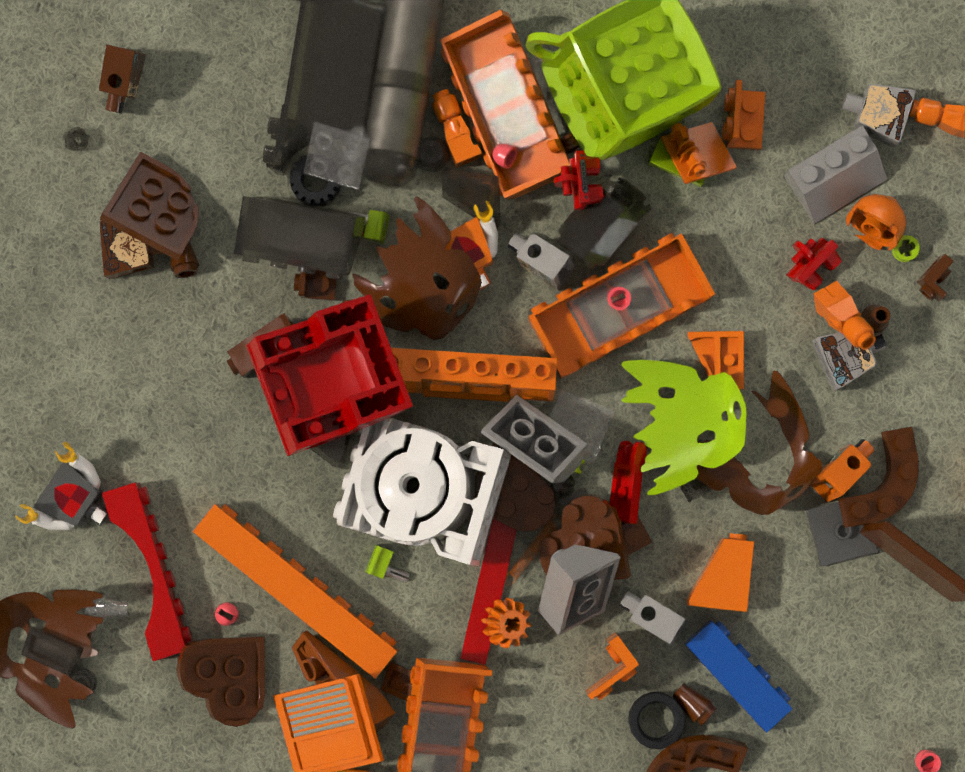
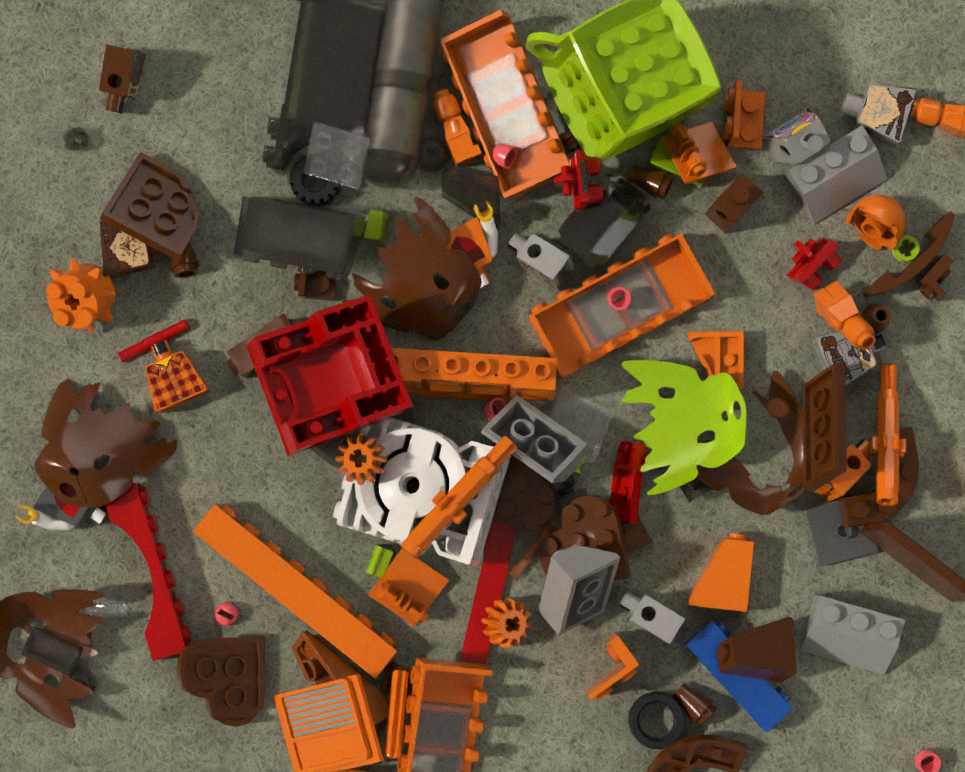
(80, 296): none -> orange brick
(89, 438): none -> reddish brown piece
(146, 343): none -> red piece
(173, 378): none -> torso
(367, 449): none -> orange gear
(396, 714): none -> orange axle
(408, 587): none -> orange hinge
(450, 506): none -> orange piece
(498, 405): none -> coral hinge
(651, 181): none -> reddish brown cone
(734, 202): none -> reddish brown torso
(760, 652): none -> reddish brown slope
(800, 136): none -> light grey torso
(824, 427): none -> reddish brown tile
(851, 634): none -> light grey slope
(887, 443): none -> orange piece
(938, 236): none -> reddish brown slope

